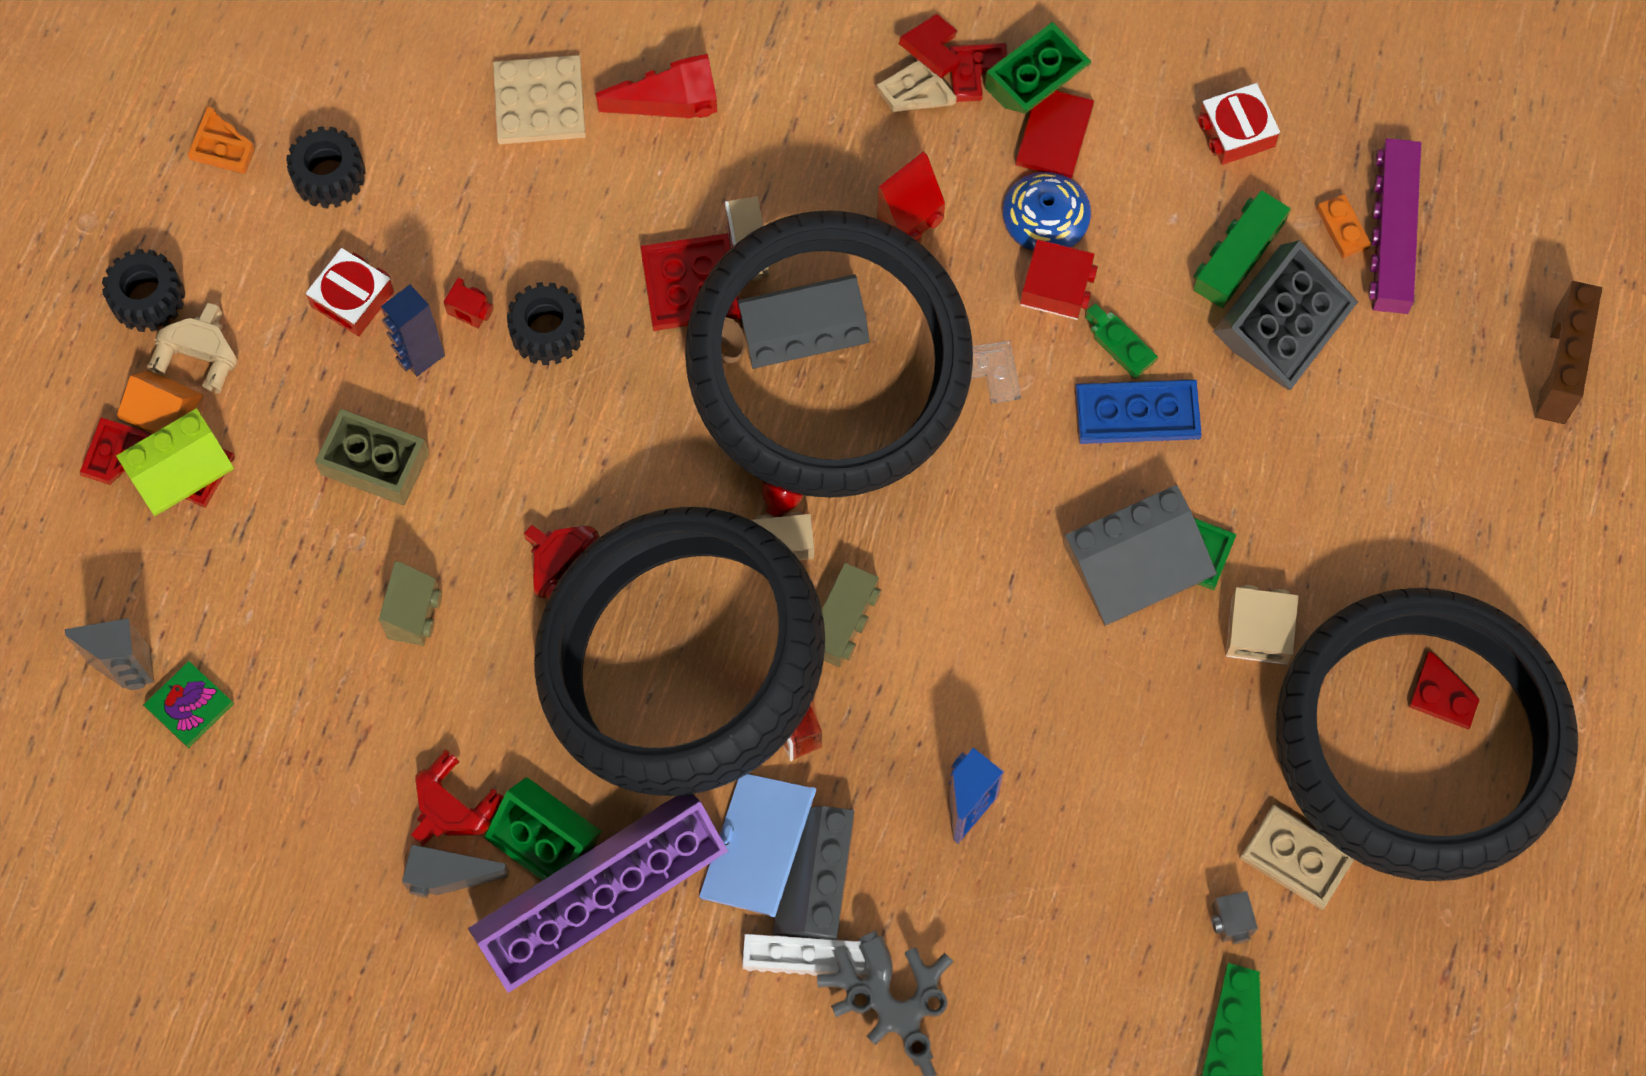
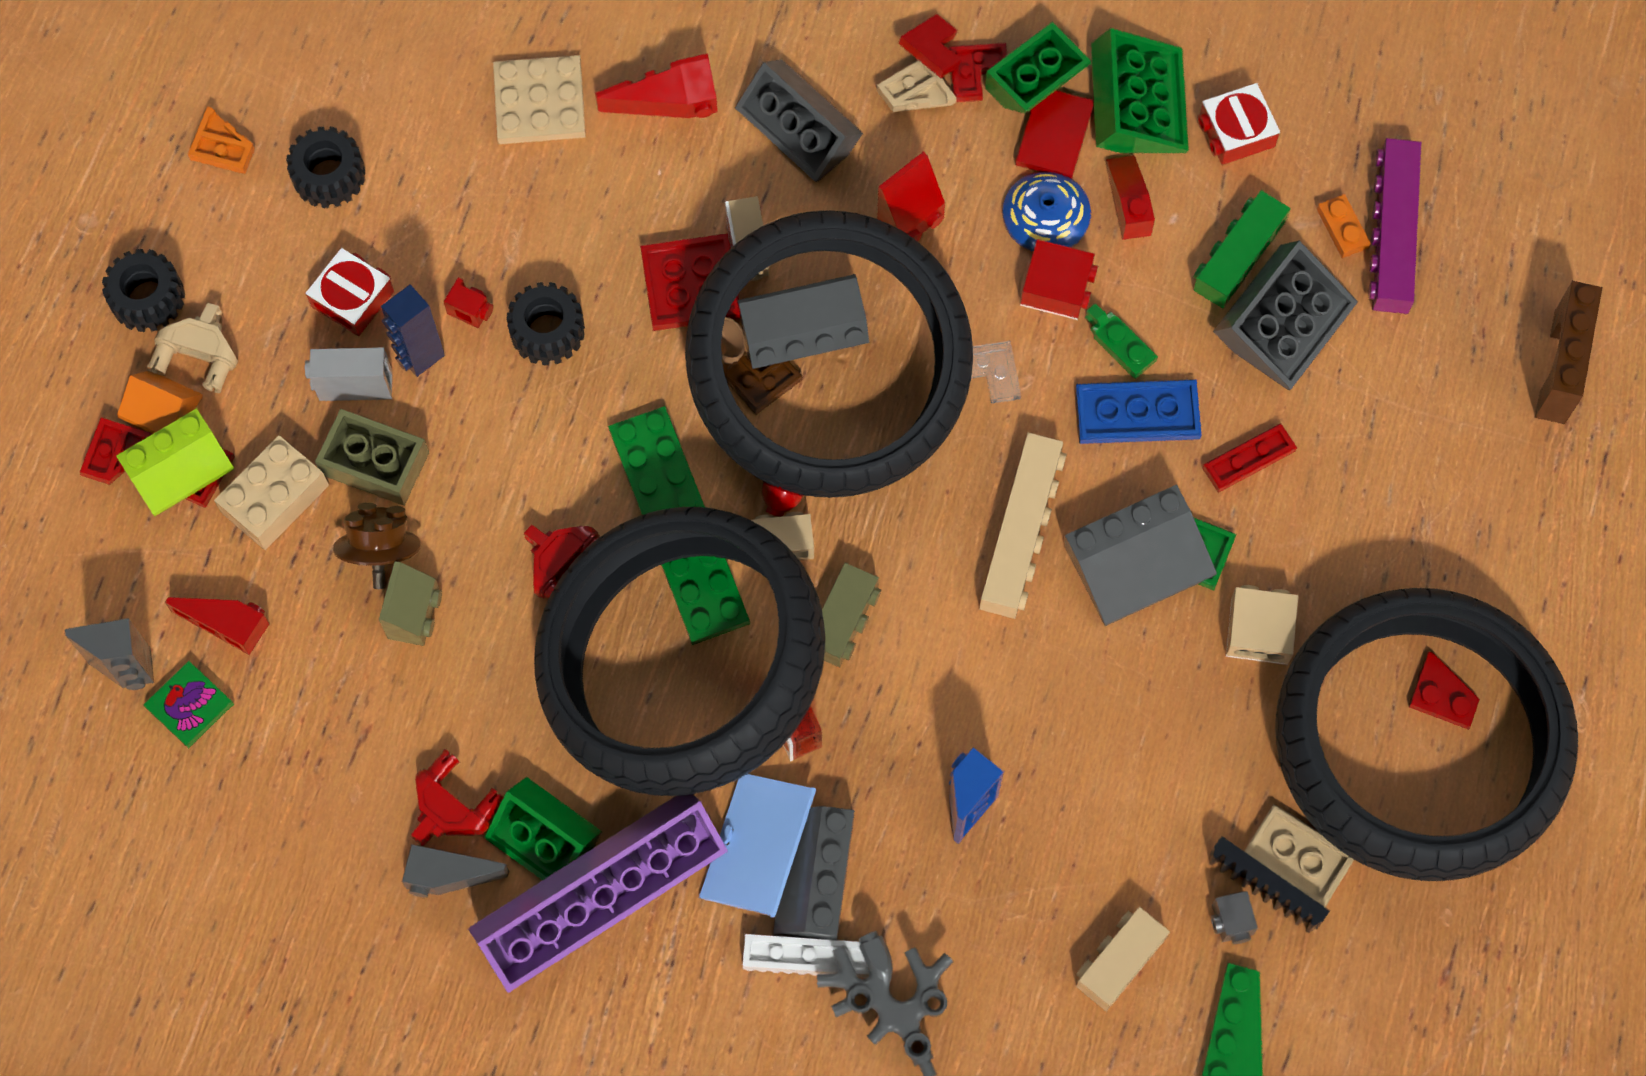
(225, 619): none -> red slope
(271, 492): none -> tan brick
(350, 374): none -> light grey brick
(376, 539): none -> reddish brown piece
(661, 481): none -> green plate
(763, 387): none -> reddish brown tile
(798, 119): none -> dark grey slope
(1021, 526): none -> tan brick
(1121, 958): none -> tan brick
(1130, 197): none -> red slope
(1138, 94): none -> green slope
(1249, 457): none -> red tile
(1269, 882): none -> black gear

